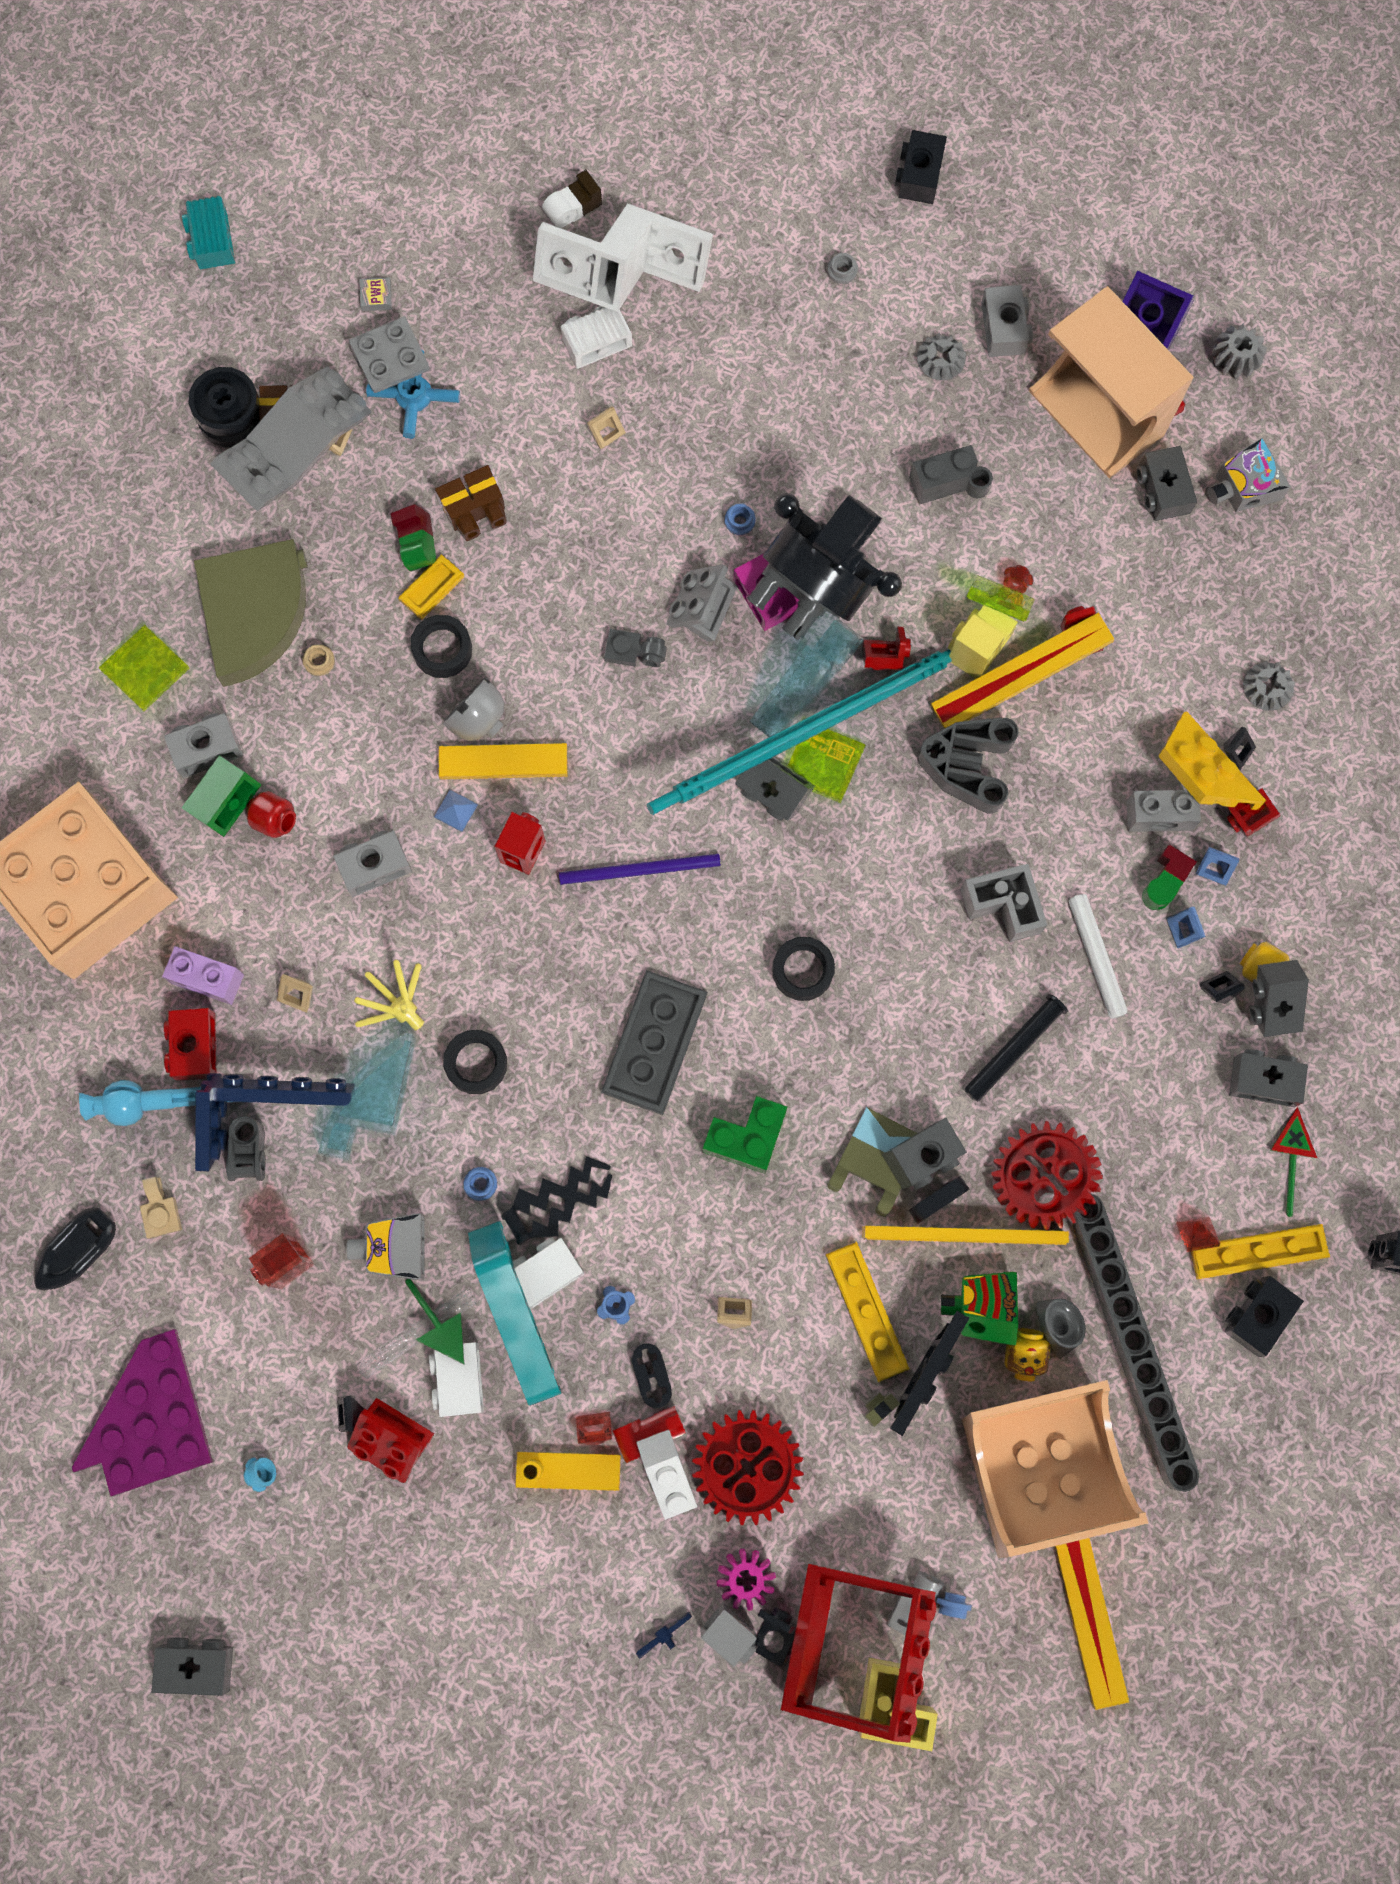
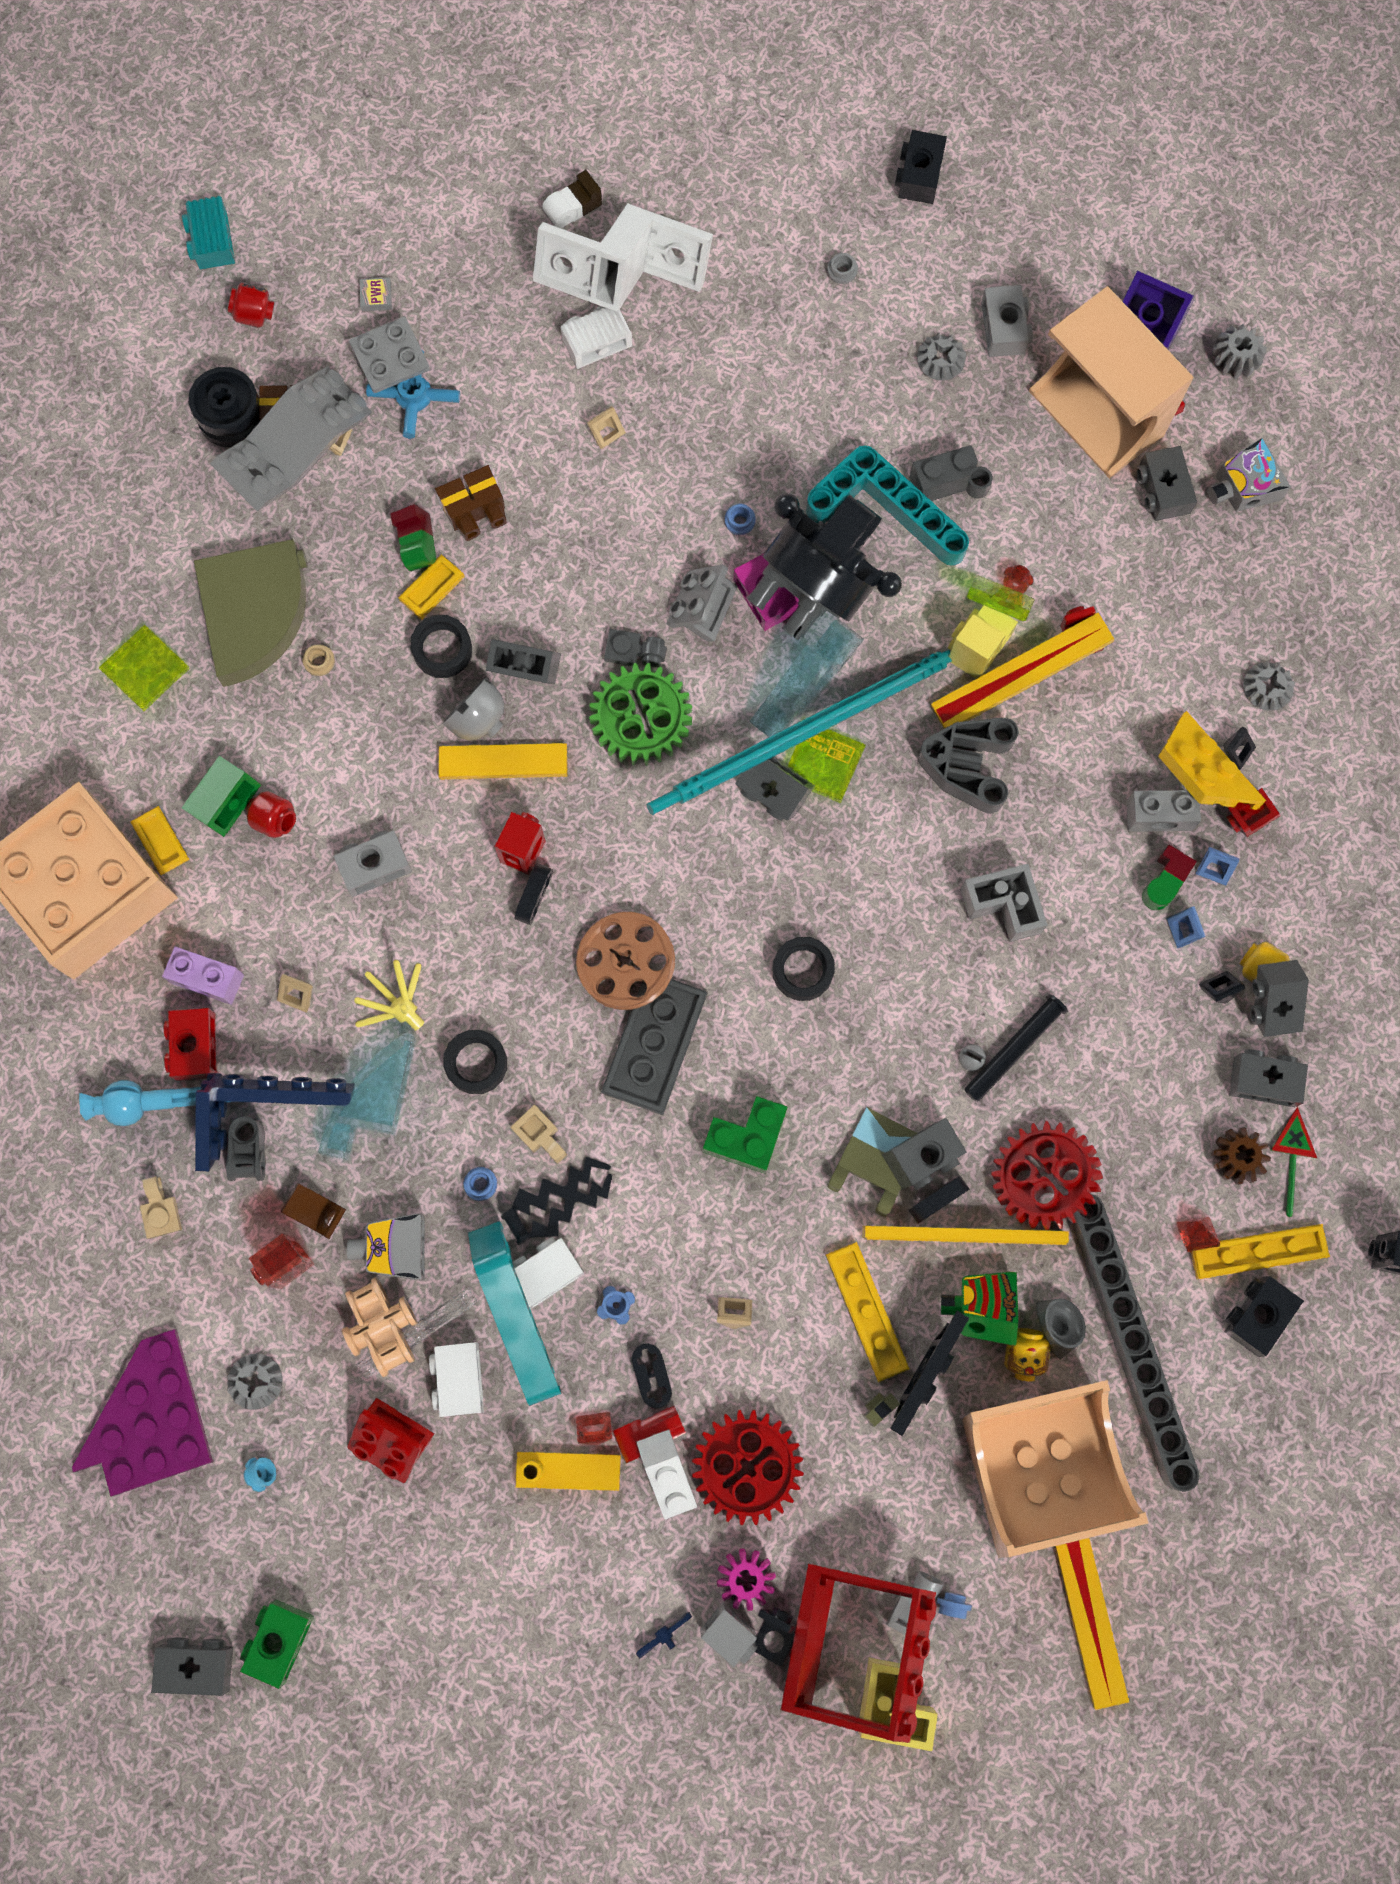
(73, 1249): black piece -> none
(159, 840): none -> yellow tile
(184, 740): light grey brick -> none
(250, 305): none -> red head
(267, 1371): none -> light grey gear
(270, 1665): none -> green brick
(313, 1210): none -> reddish brown bracket
(348, 1413): black slope -> none
(379, 1326): none -> light nougat axle
(445, 1337): green piece -> none
(456, 810): medium blue slope -> none
(523, 661): none -> dark grey brick
(533, 894): none -> black beam
(537, 1132): none -> tan plate
(614, 723): none -> bright green gear
(626, 975): none -> nougat wedge
(639, 869): dark purple piece -> none
(886, 654): red bracket -> none
(891, 500): none -> teal beam
(970, 1063): none -> light grey hinge
(1098, 956): white axle -> none
(1243, 1168): none -> reddish brown gear

